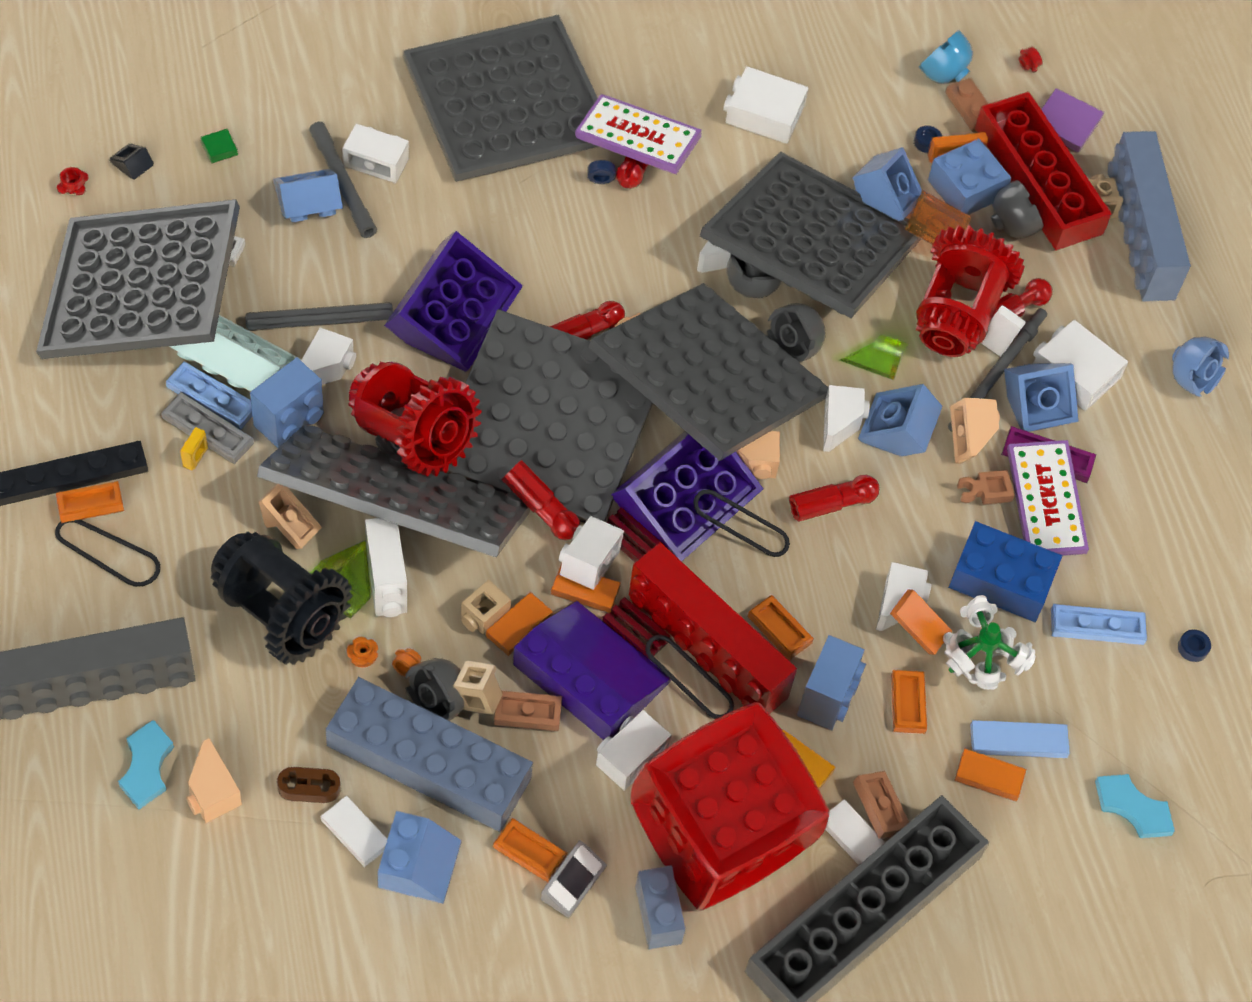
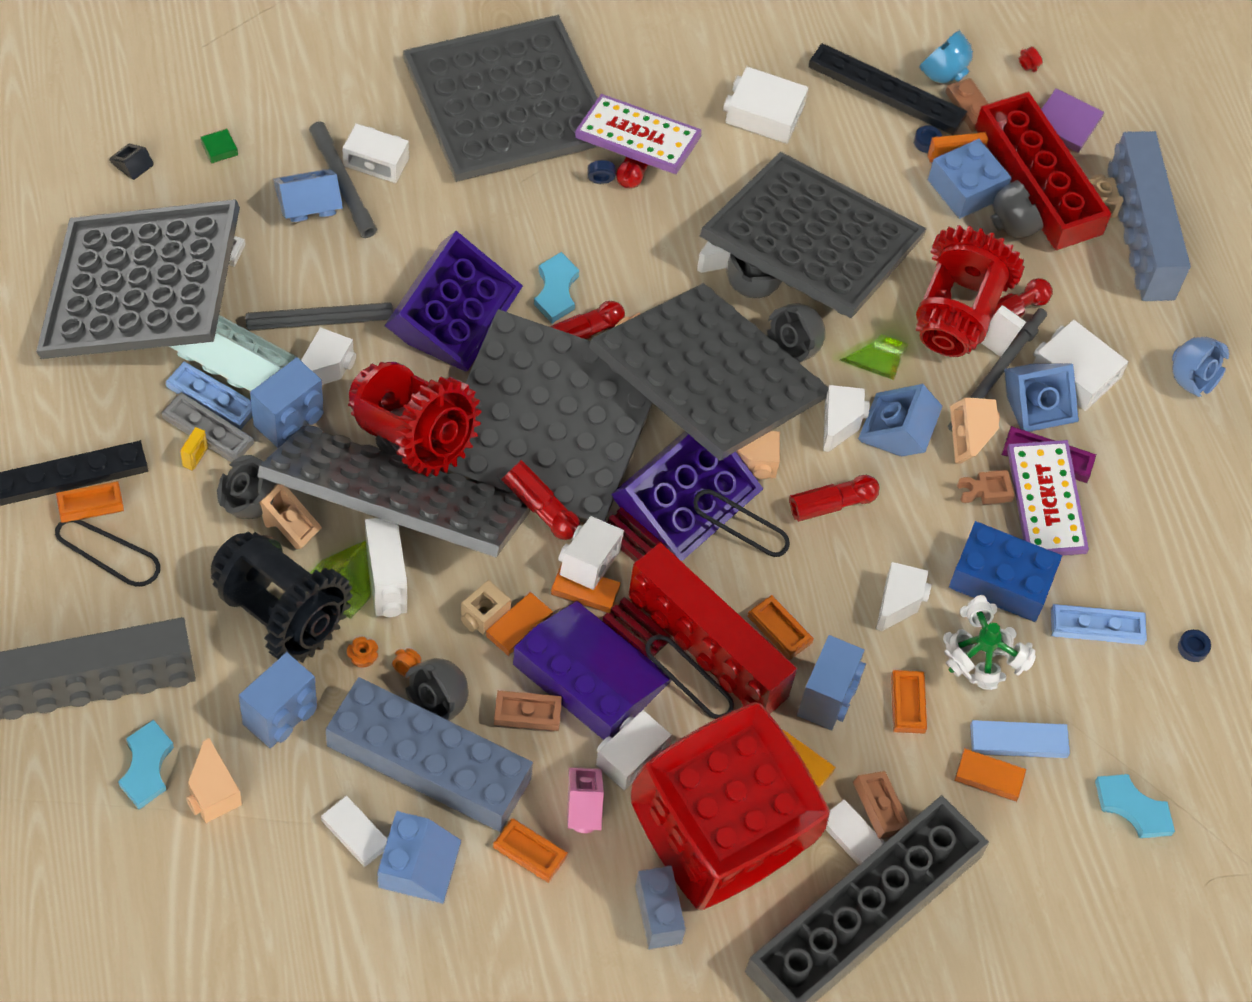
(69, 176): red plate -> none
(242, 489): none -> dark grey cylinder
(278, 700): none -> medium blue brick
(309, 784): reddish brown beam -> none
(478, 687): tan brick -> none
(555, 298): none -> medium azure tile
(573, 879): slope -> none
(585, 799): none -> bright pink slope
(887, 89): none -> black plate
(889, 184): medium blue slope -> none
(920, 621): orange tile -> none
(933, 215): clear orange tile -> none

